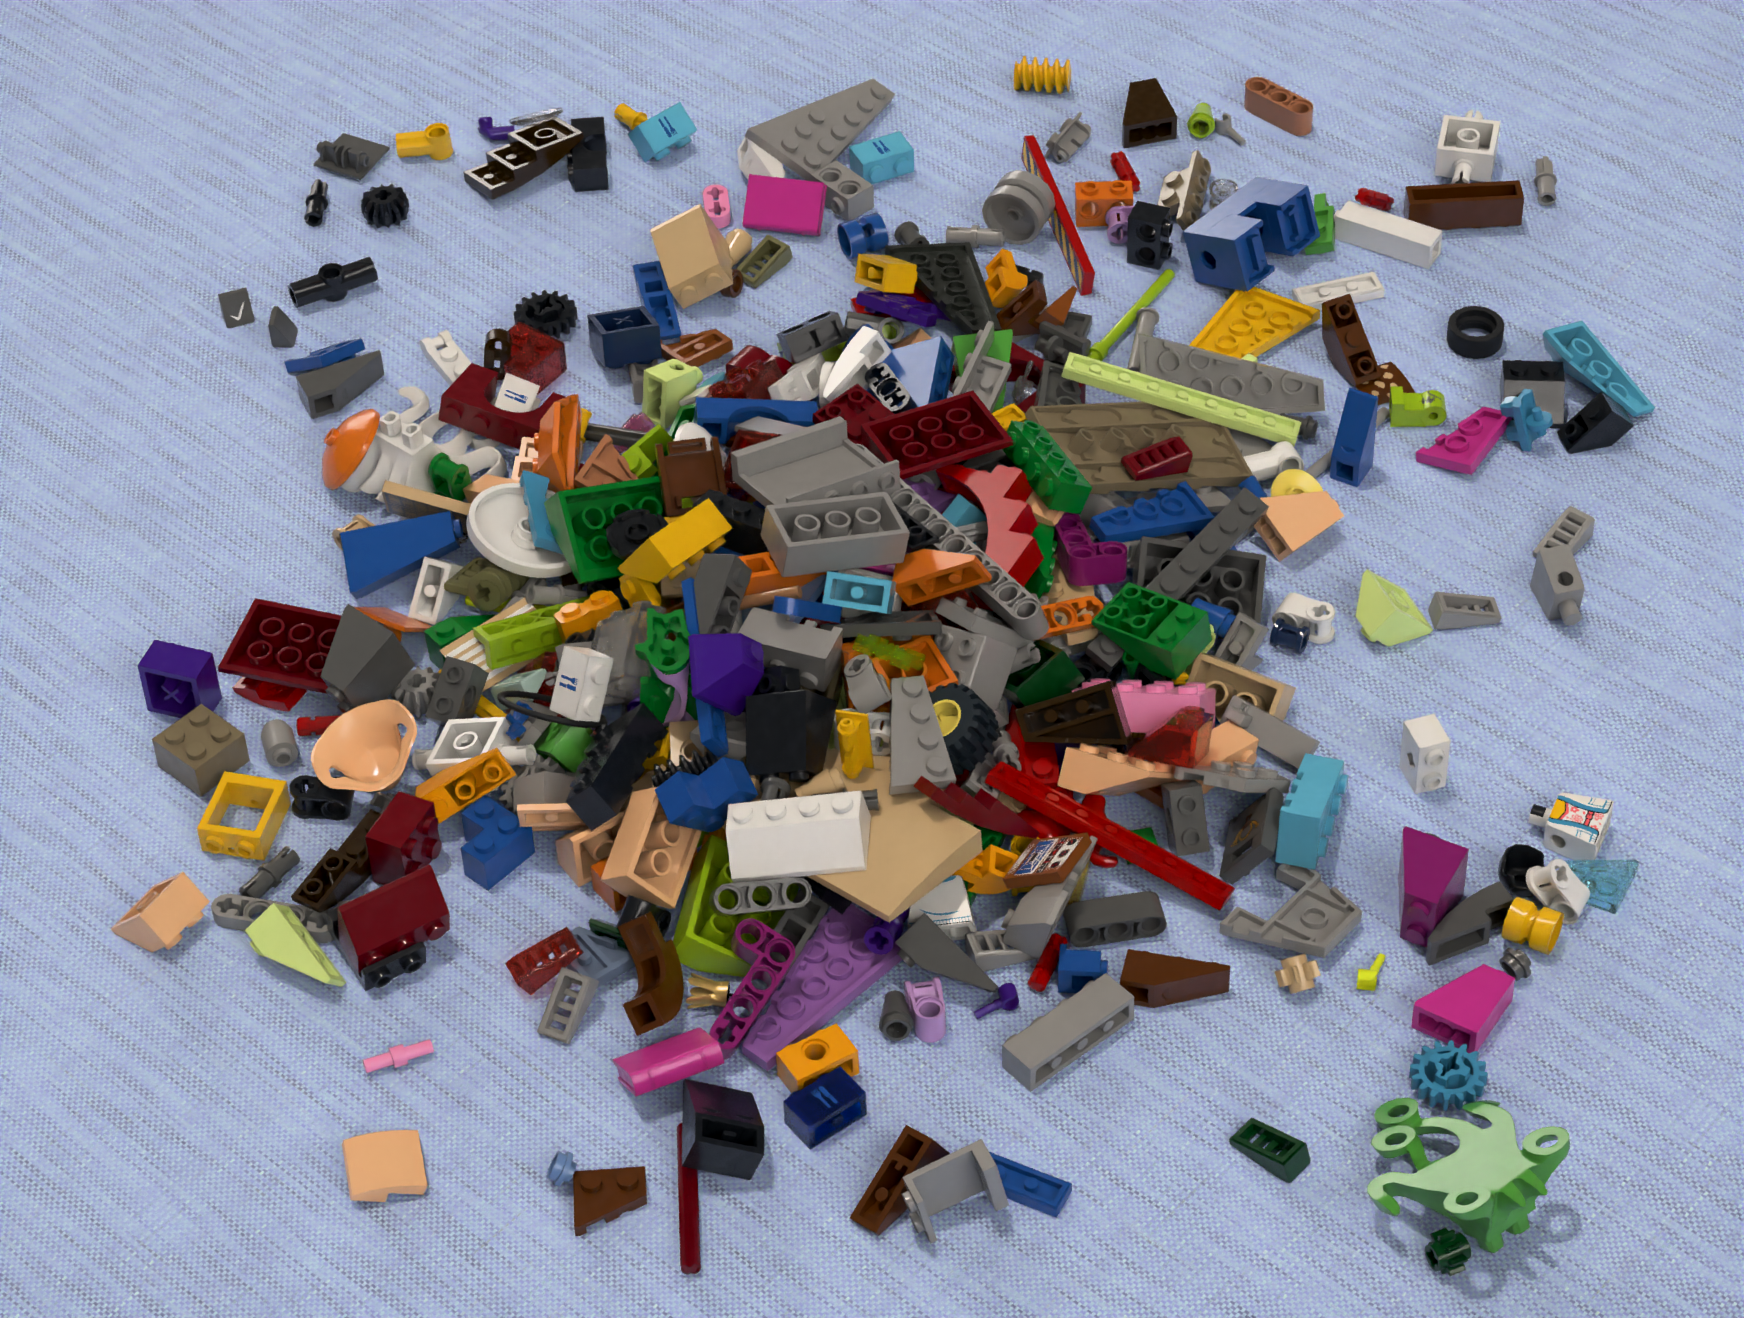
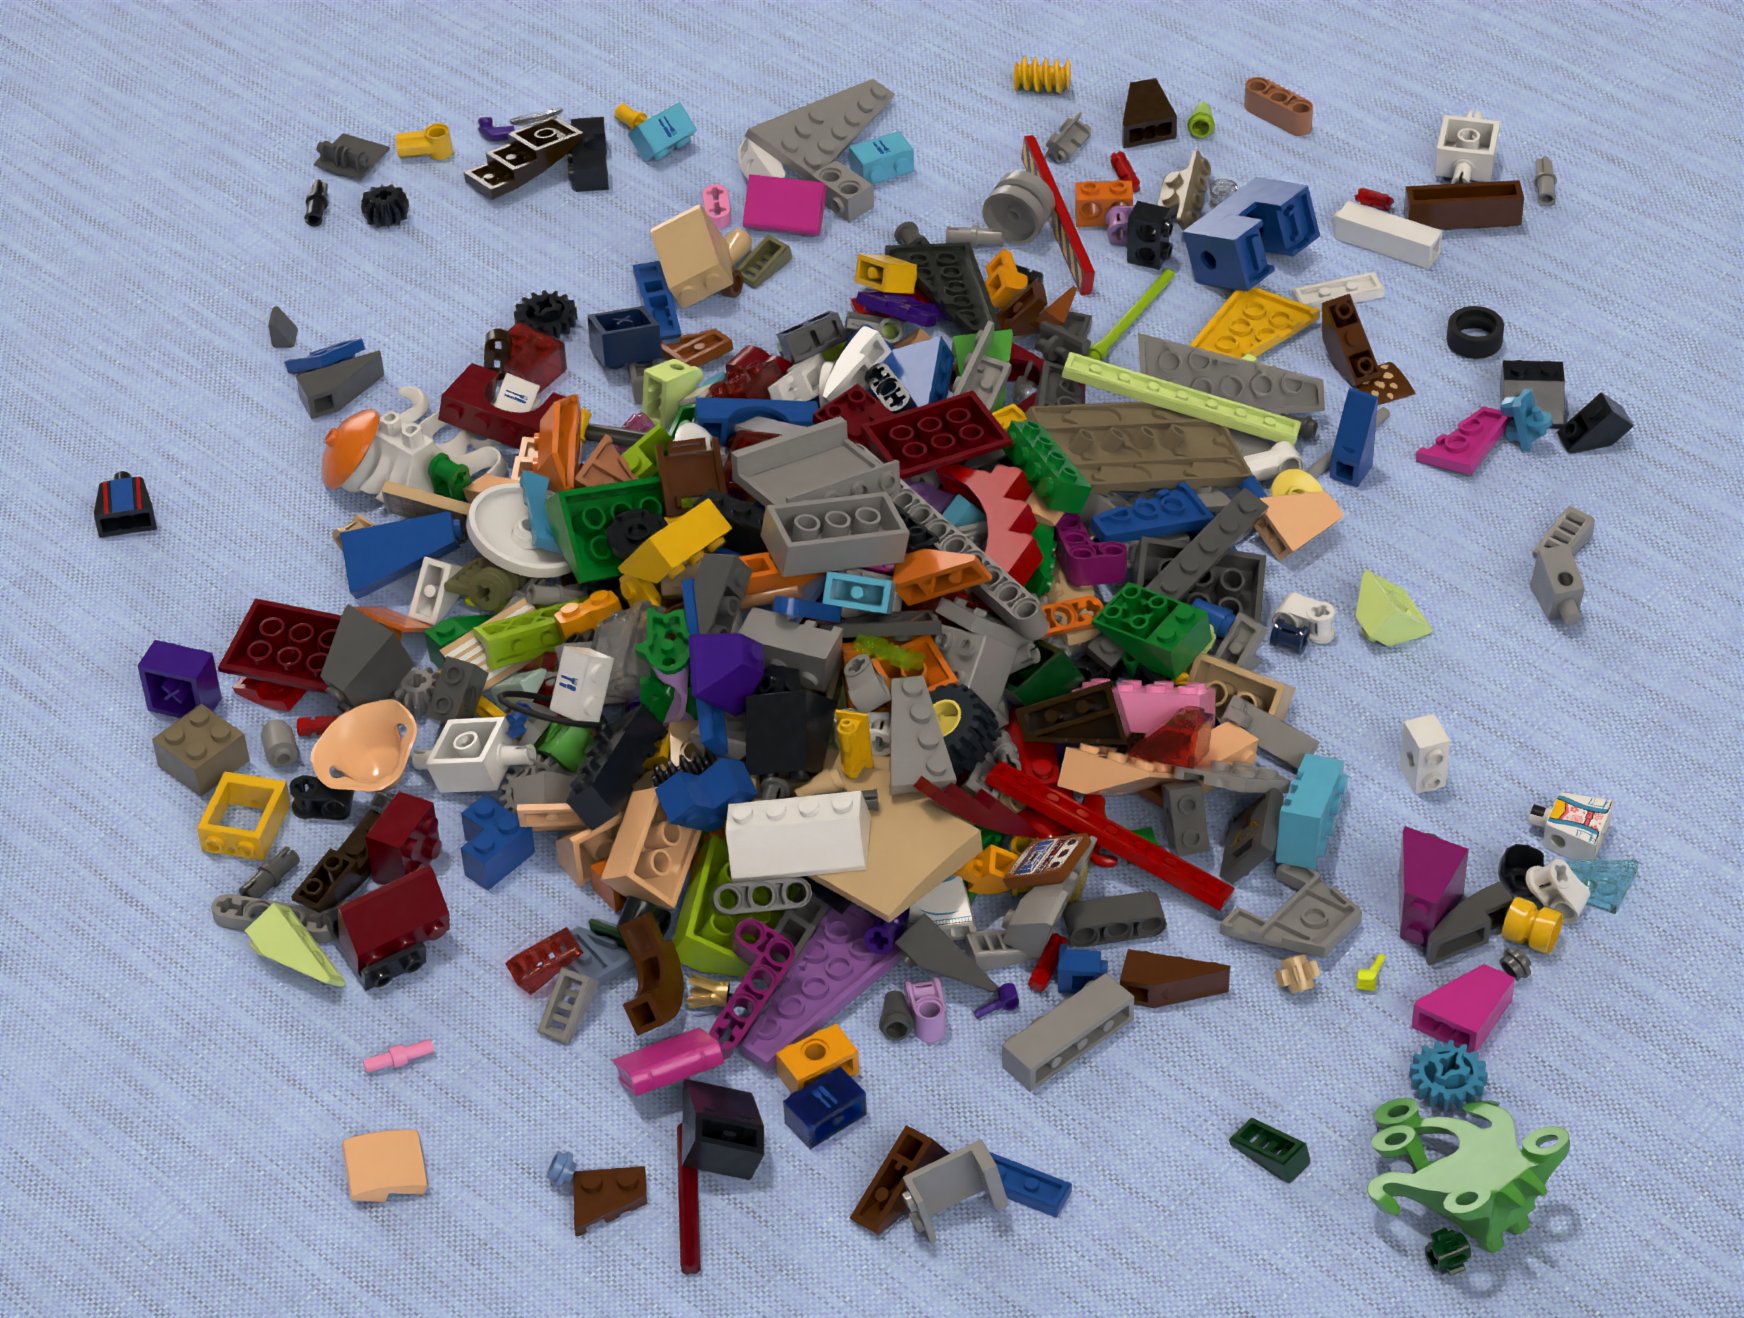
(123, 506): none -> black torso
(162, 914): light nougat slope -> none
(236, 308): dark grey slope -> none
(332, 282): black piece -> none
(448, 361): white plate -> none
(465, 783): light orange slope -> none
(864, 235): blue wheel -> none
(1147, 319): light grey pin -> none
(1169, 458): dark red slope -> none
(1224, 127): light grey hand -> none
(1326, 225): bright green hinge -> none
(1416, 408): lime leg -> none
(1462, 610): light grey slope -> none
(1594, 366): medium azure wedge -> none

